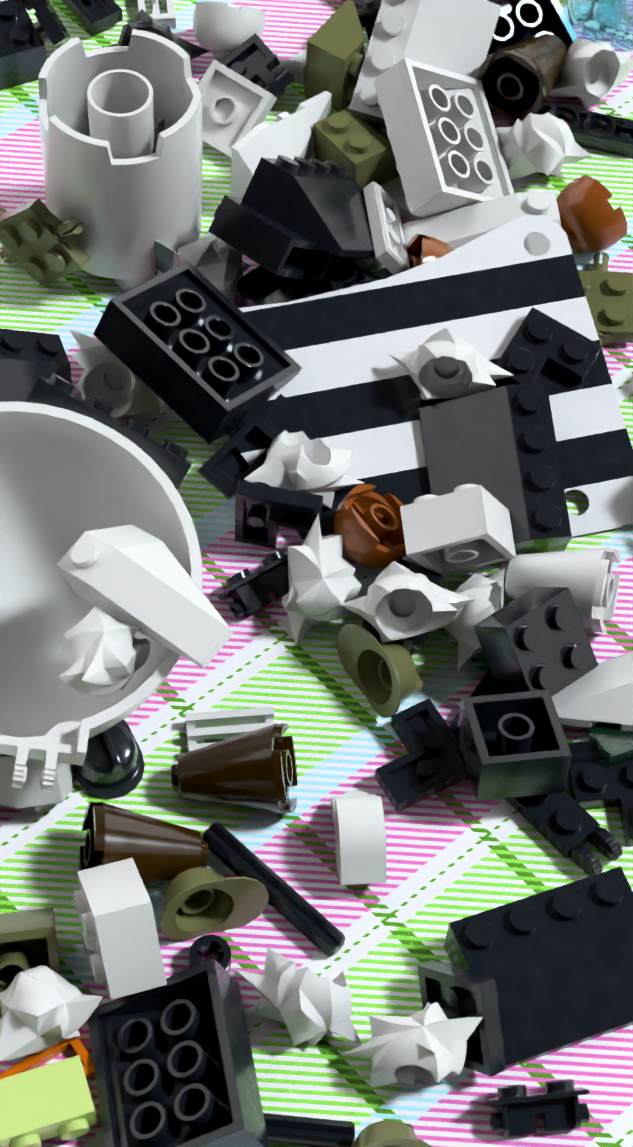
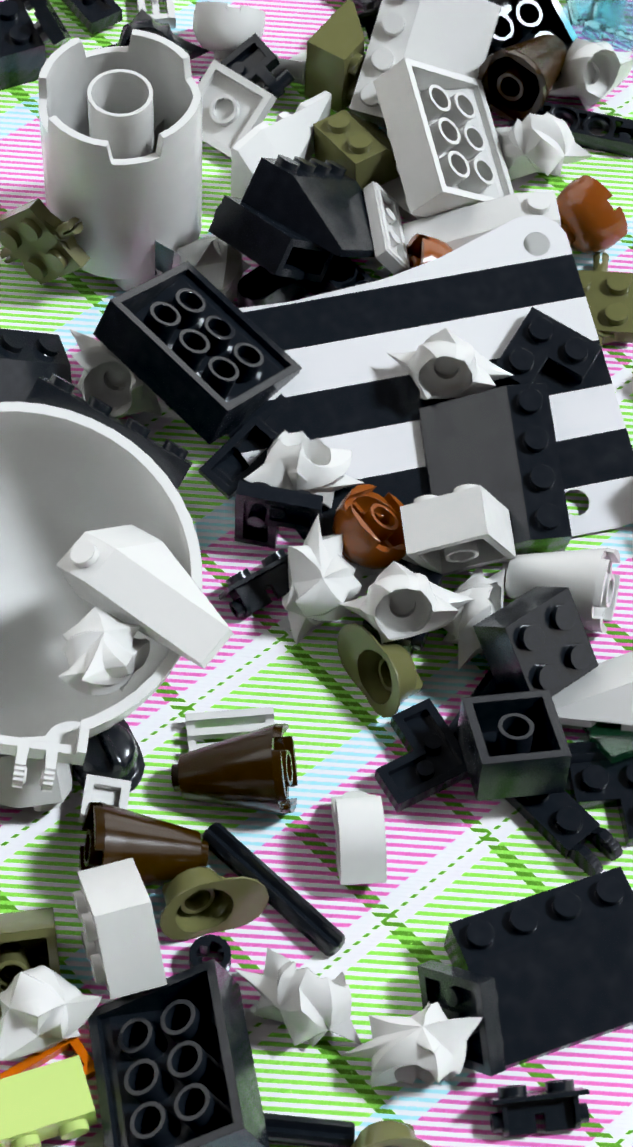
(105, 790): none -> white plate

